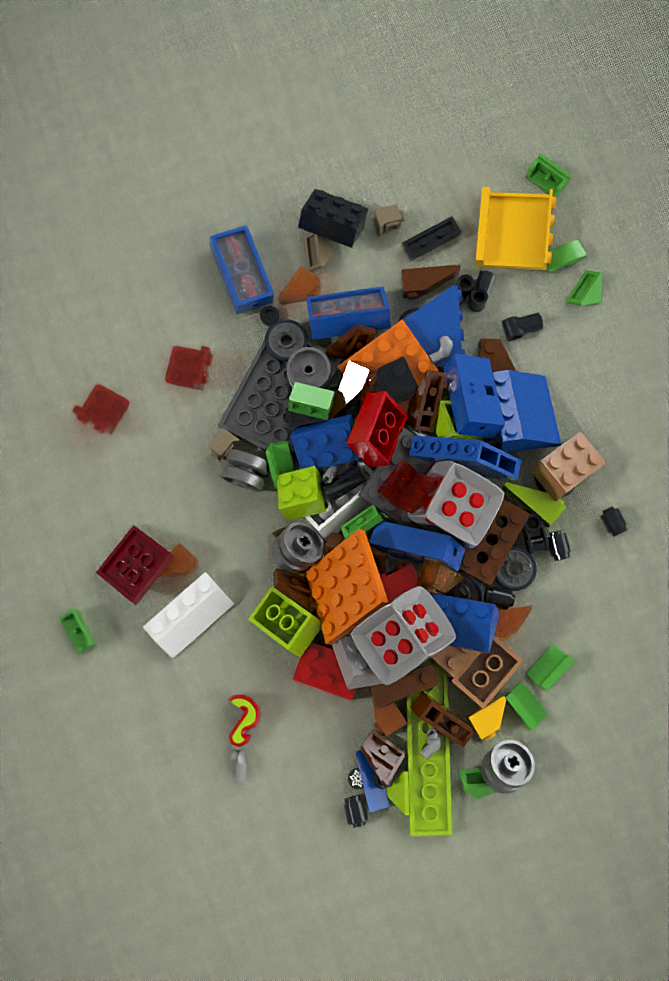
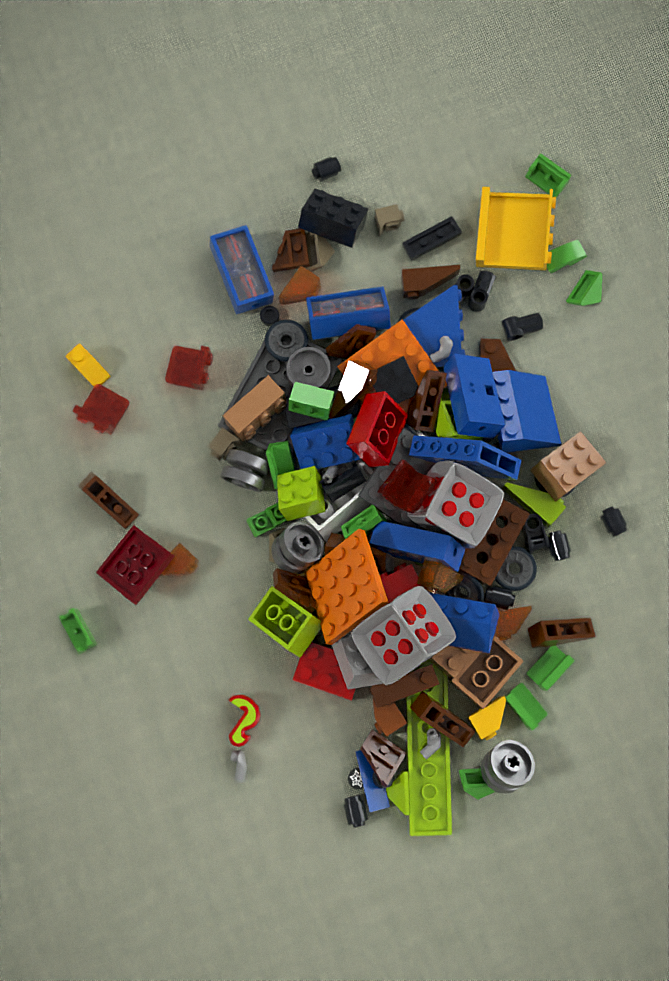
(87, 365): none -> yellow slope
(108, 500): none -> reddish brown slope
(188, 615): white slope -> none
(255, 409): none -> medium nougat brick
(266, 520): none -> bright green slope
(292, 251): none -> reddish brown wing
(326, 168): none -> black brick
(561, 631): none -> reddish brown slope

